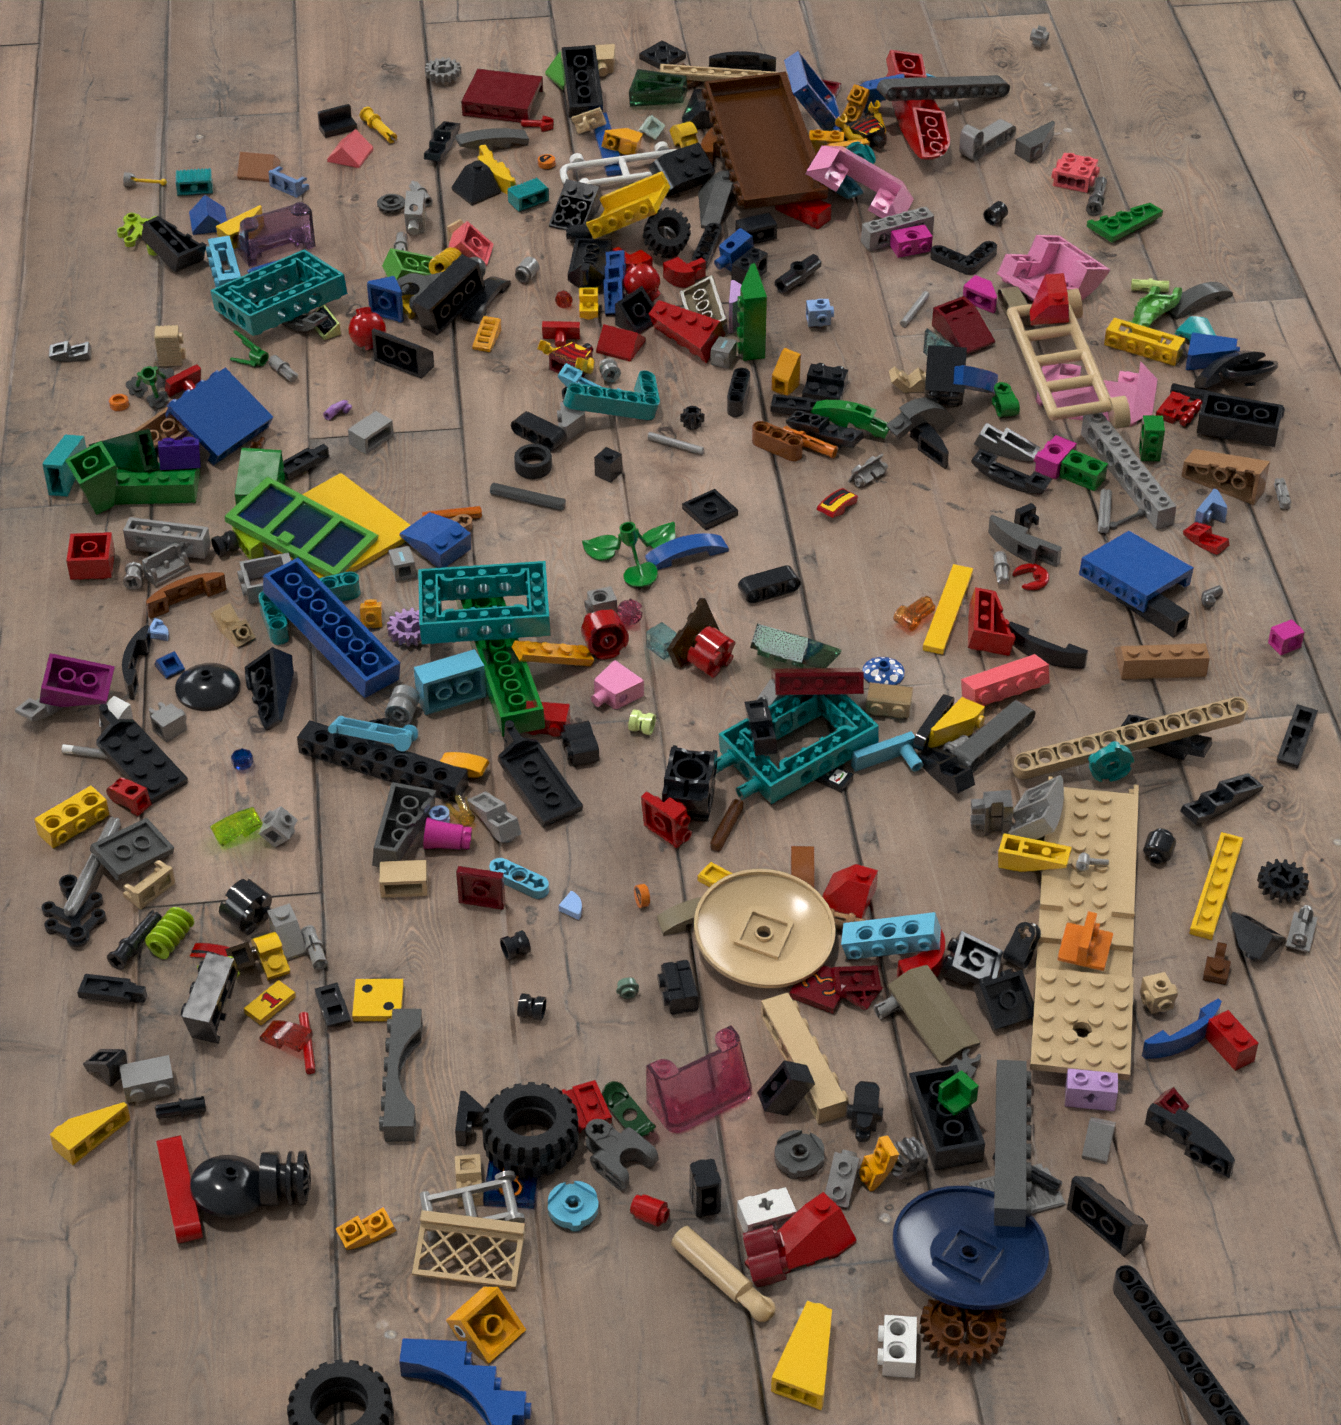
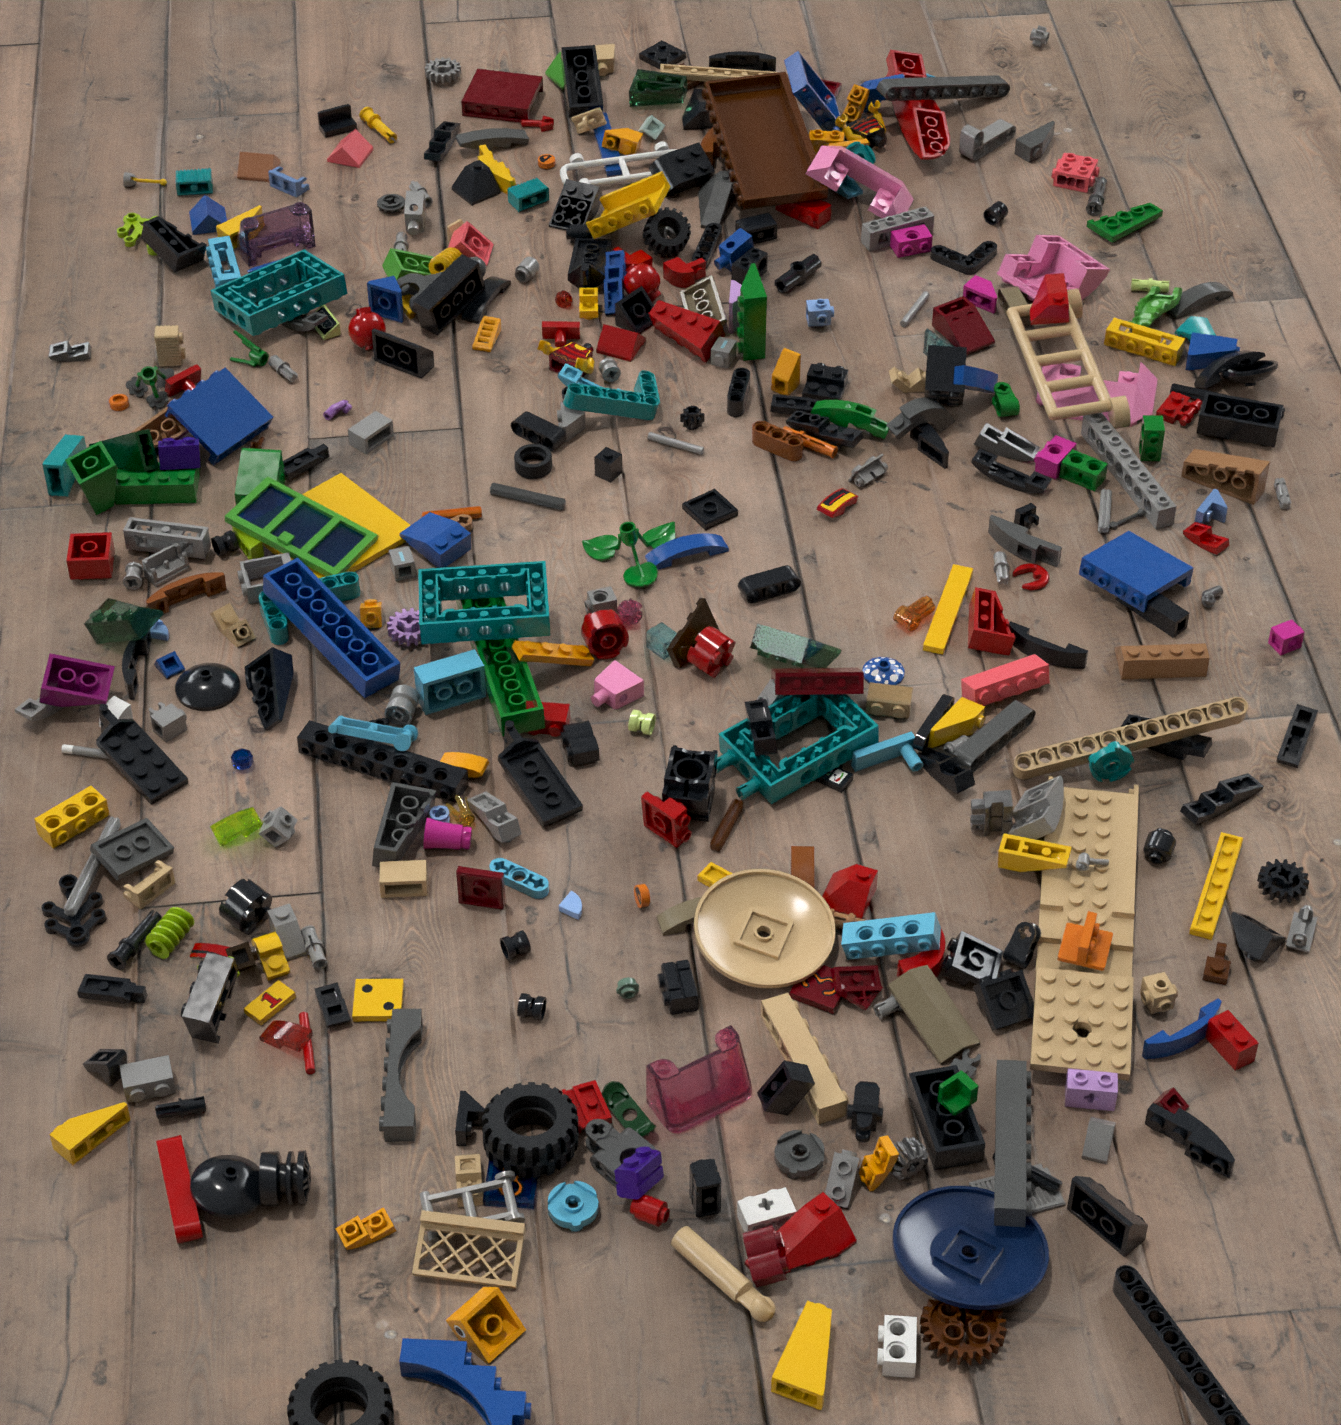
(121, 621): none -> clear green wedge
(130, 795): red leg -> none
(639, 1173): none -> dark purple brick
(684, 134): yellow brick -> none

